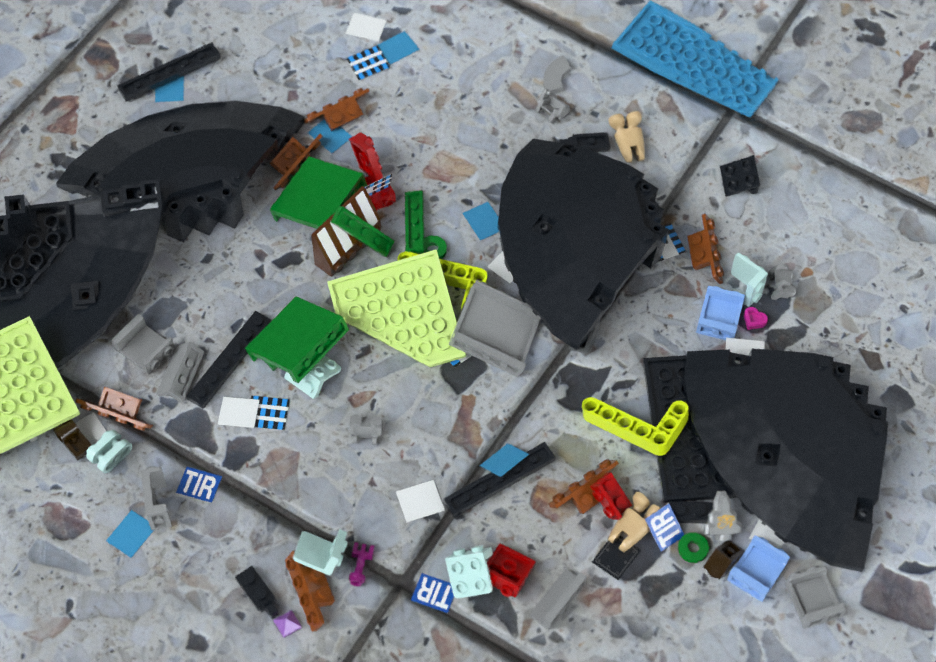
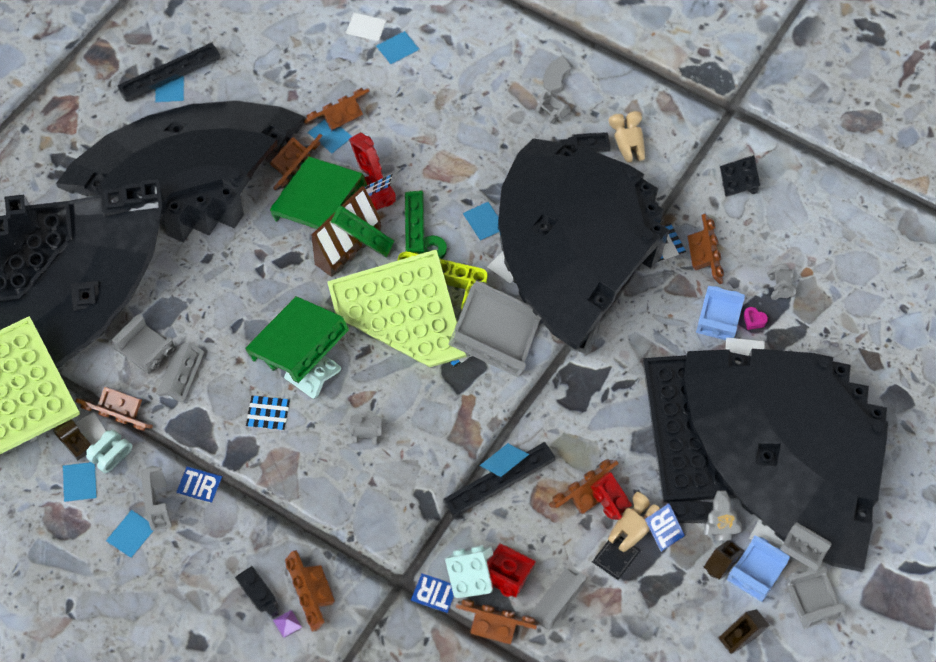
(79, 481): none -> dark azure sticker
(227, 361): black plate -> none
(238, 412): white sticker -> none
(320, 553): light aqua bracket -> none
(357, 578): magenta hinge -> none
(368, 62): sticker -> none
(420, 501): white sticker -> none
(493, 623): none -> dark orange bracket
(636, 426): neon yellow beam -> none
(686, 554): green piece -> none
(693, 59): dark azure wing -> none
(744, 630): none -> dark brown slope
(750, 275): light aqua bracket -> none
(805, 546): none -> light grey bracket

